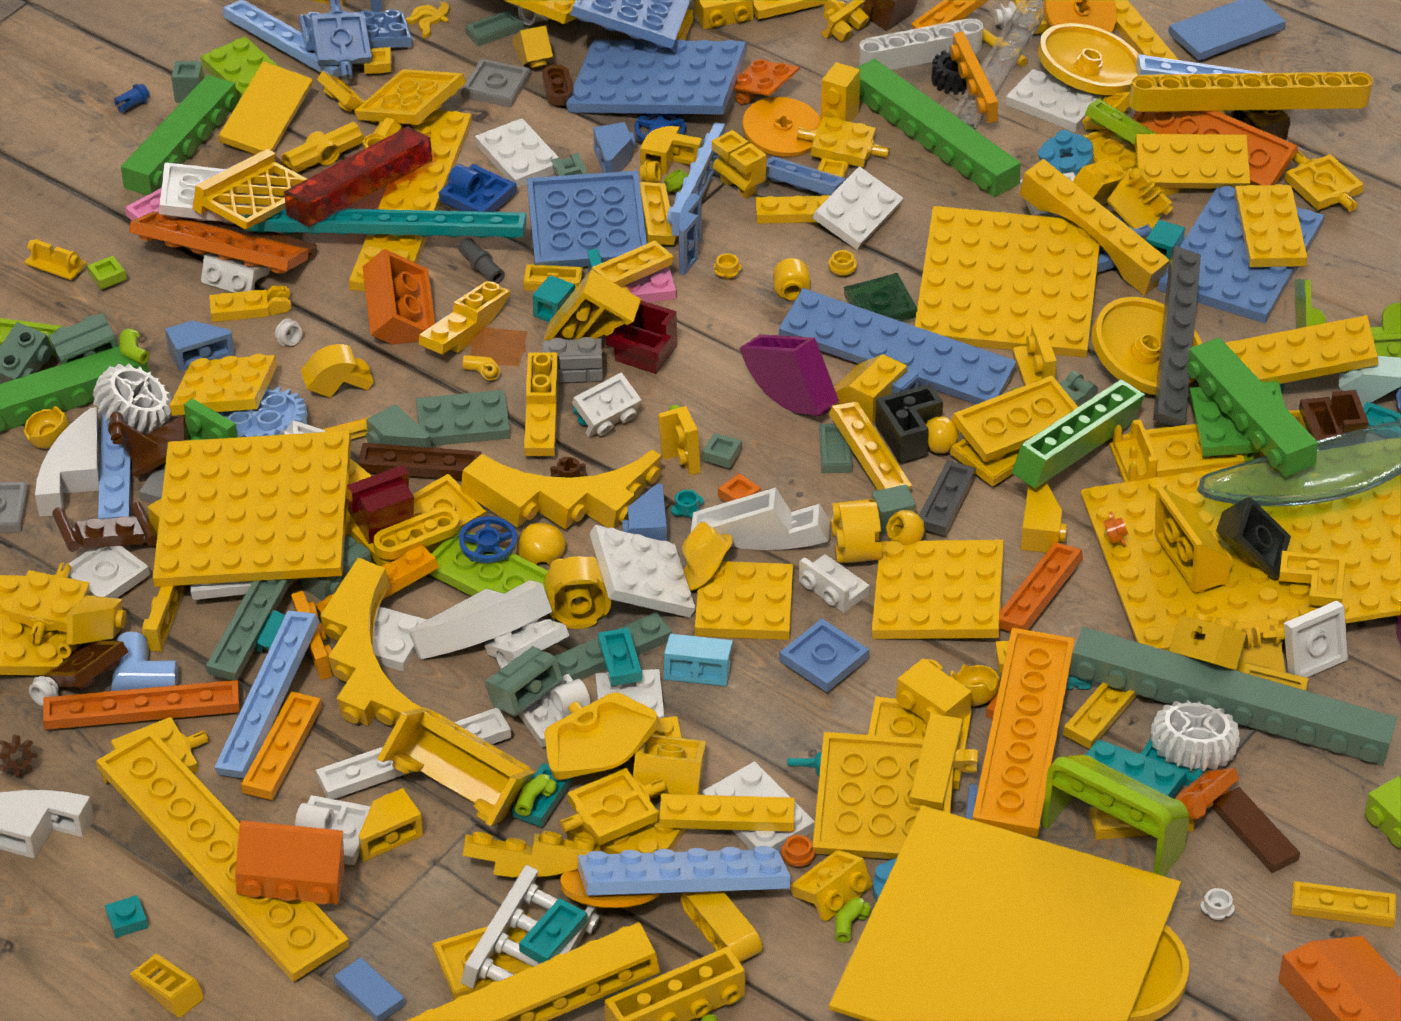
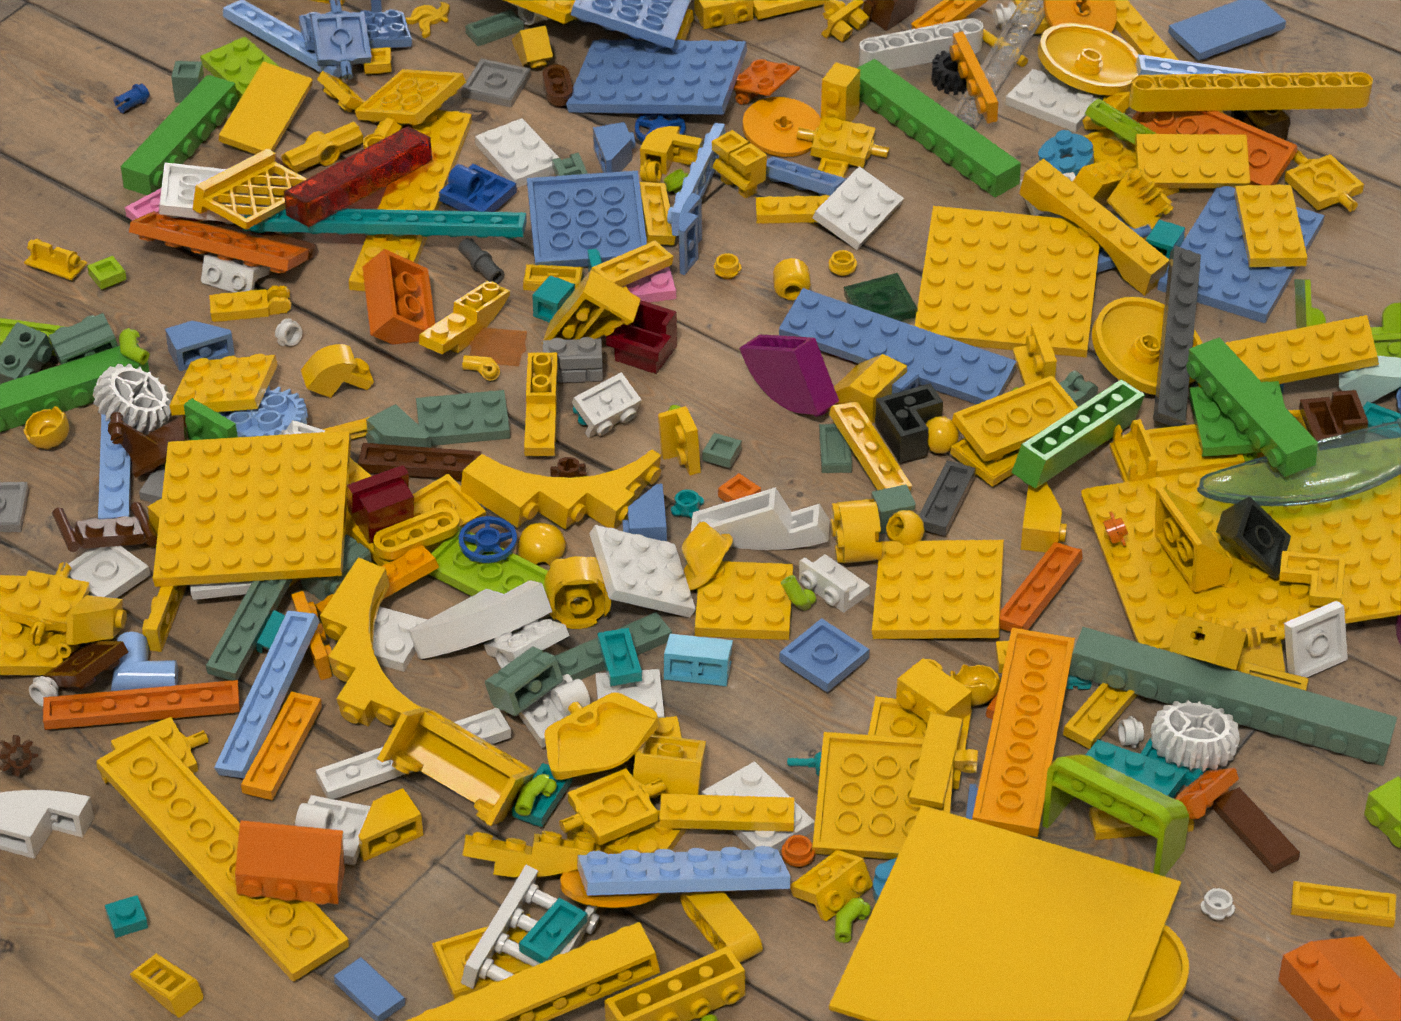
(70, 463): white slope -> none
(800, 598): none -> lime arm
(1130, 732): none -> white plate

